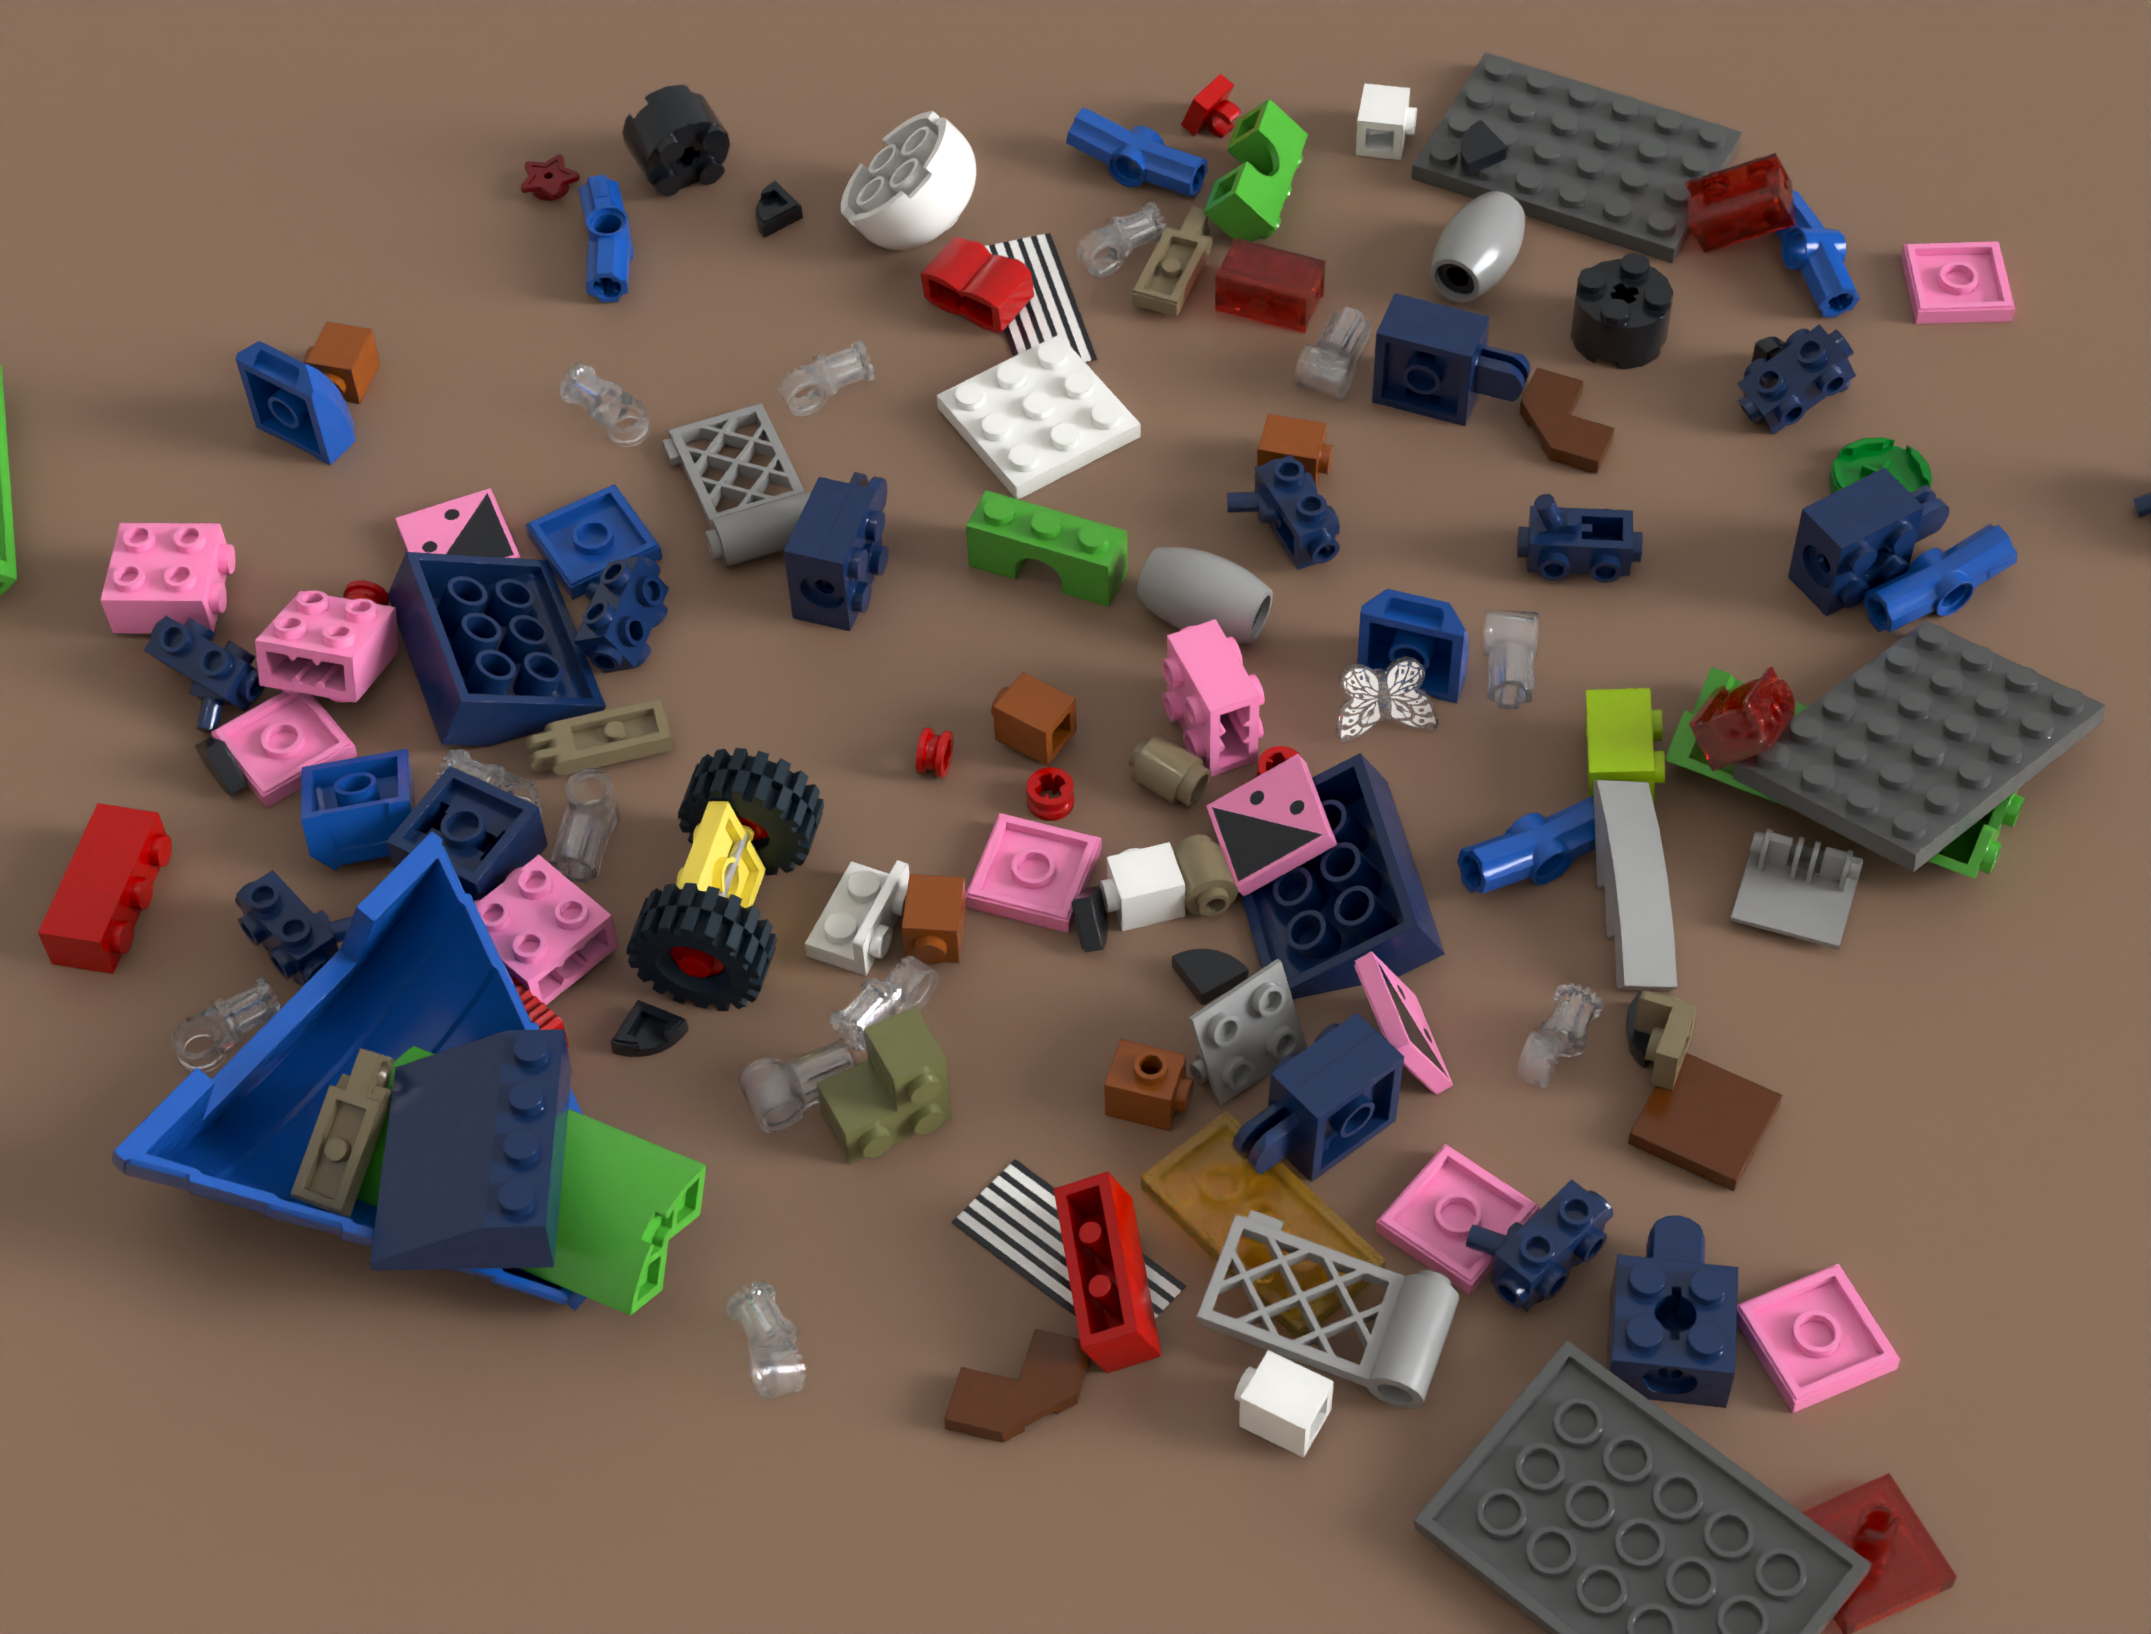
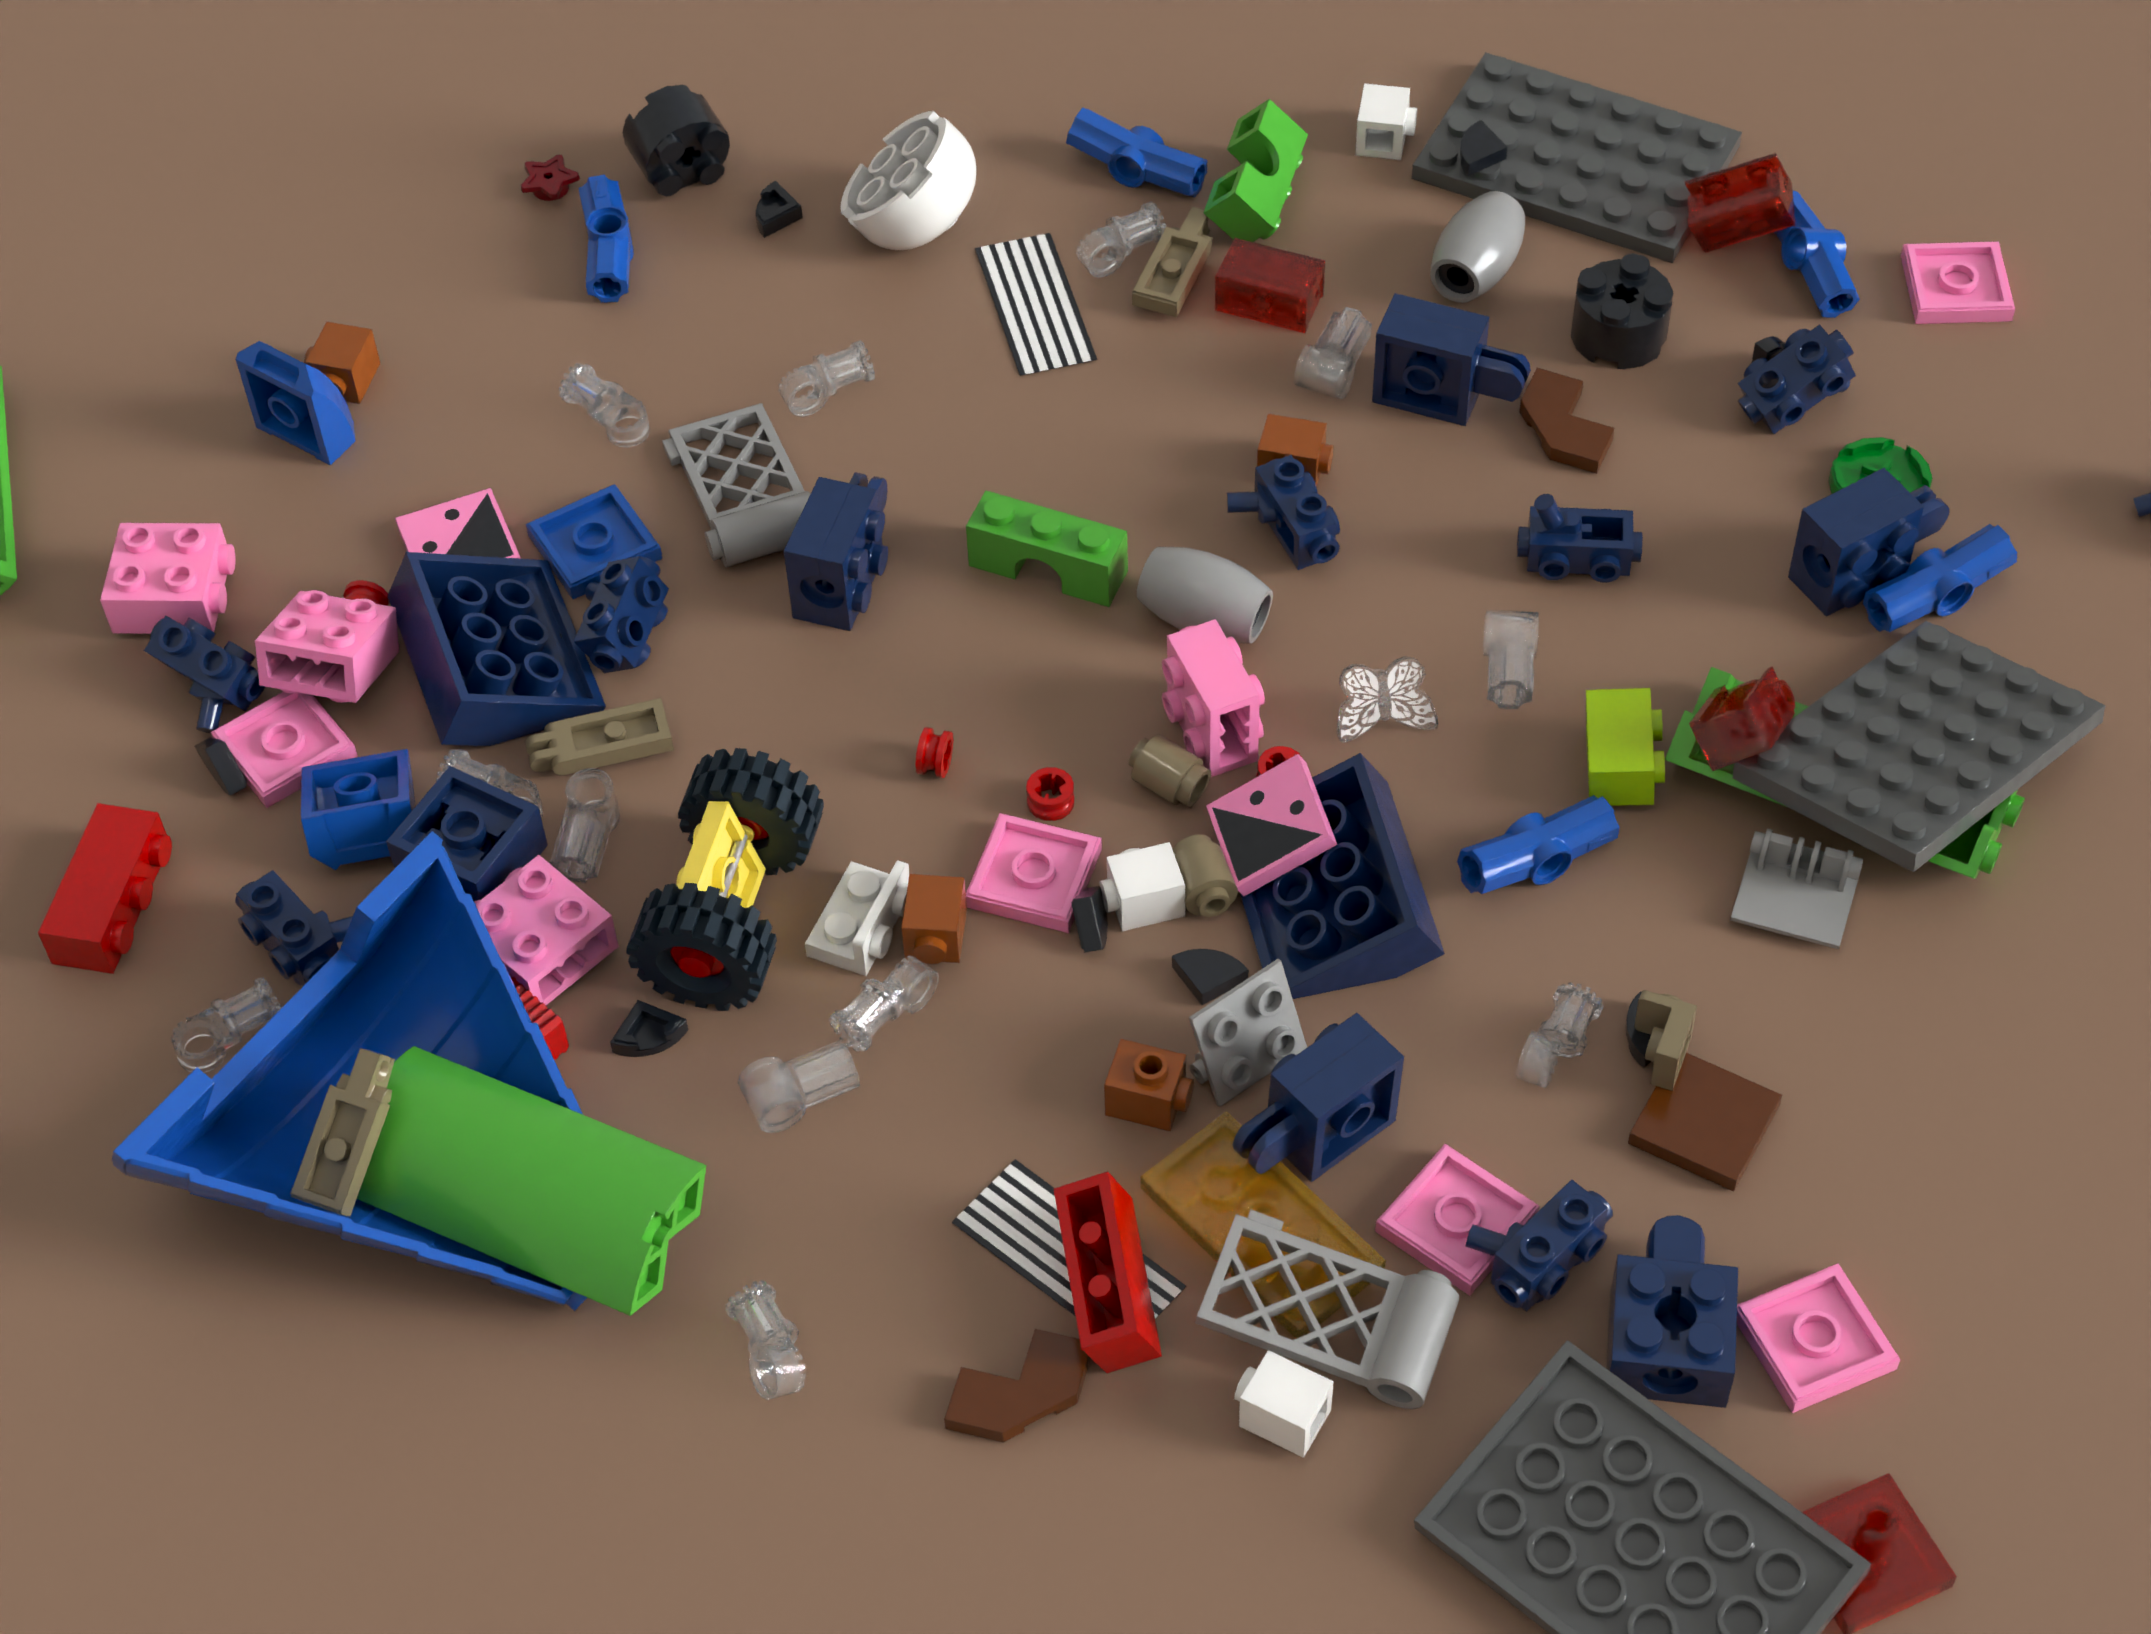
(475, 1156): dark blue slope -> none
(892, 1093): olive brick -> none
(977, 284): red brick -> none
(1034, 718): dark orange brick -> none
(1038, 416): white plate -> none
(1212, 109): red tile -> none
(1403, 1022): bright pink tile -> none
(1419, 628): blue slope -> none
(1635, 885): light grey slope -> none

